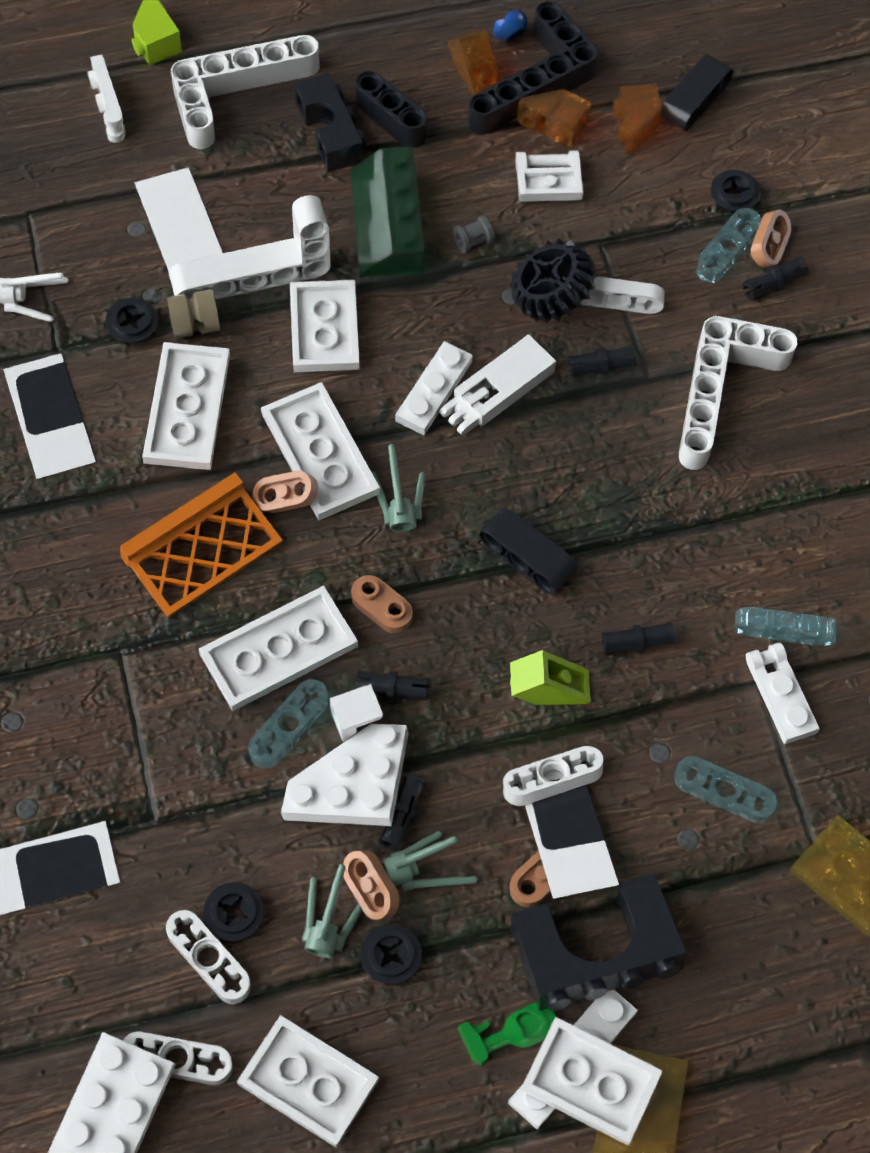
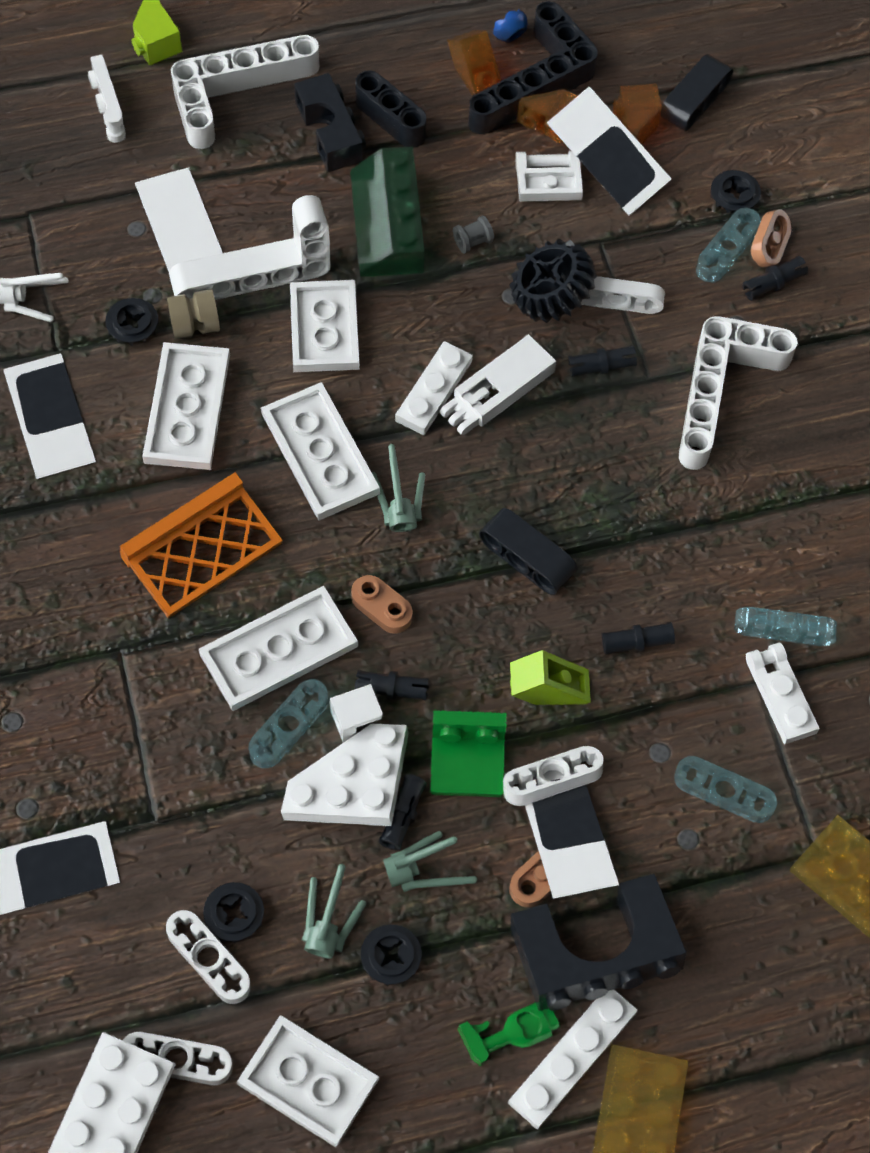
(288, 491): nougat plate -> none
(371, 887): nougat plate -> none
(468, 753): none -> green bracket
(591, 1081): white plate -> none
(609, 151): none -> sticker

